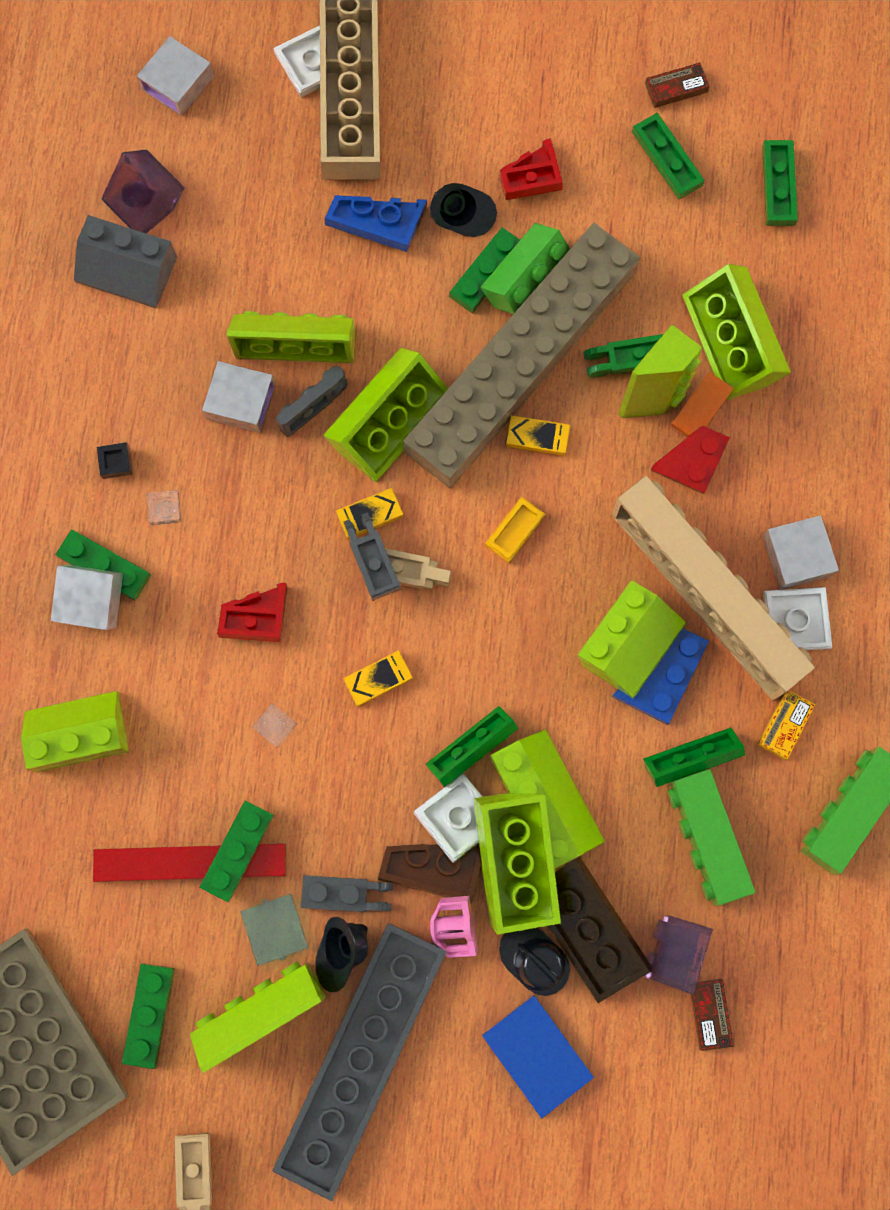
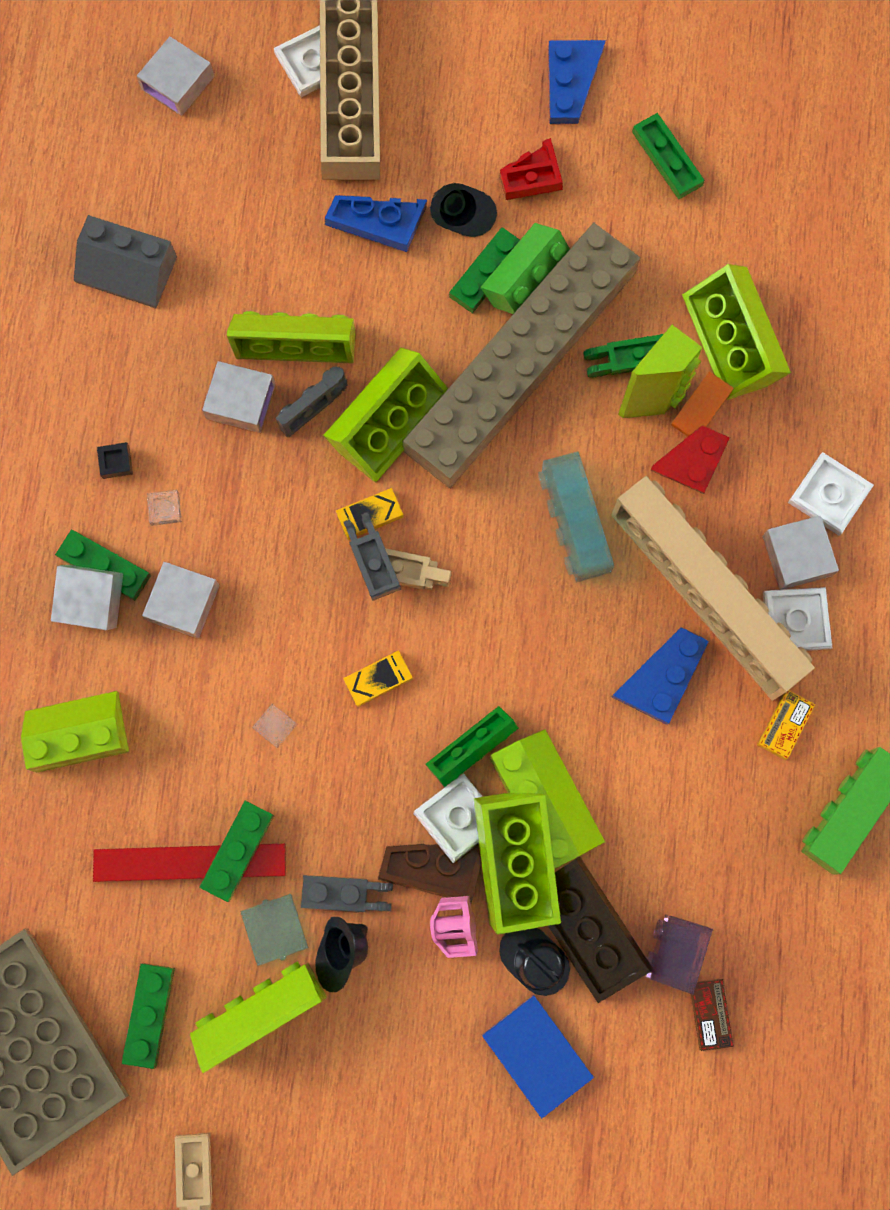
(142, 190): slope -> none
(181, 600): none -> flat silver piece
(254, 617): red wing -> none
(359, 1062): dark grey plate -> none
(515, 530): yellow tile -> none
(538, 435): yellow tile -> none
(570, 77): none -> blue wing
(576, 516): none -> clear light blue brick
(631, 639): lime slope -> none
(677, 85): reddish brown tile -> none
(694, 757): green plate -> none
(711, 838): bright green brick -> none
(779, 183): green plate -> none
(831, 492): none -> white tile

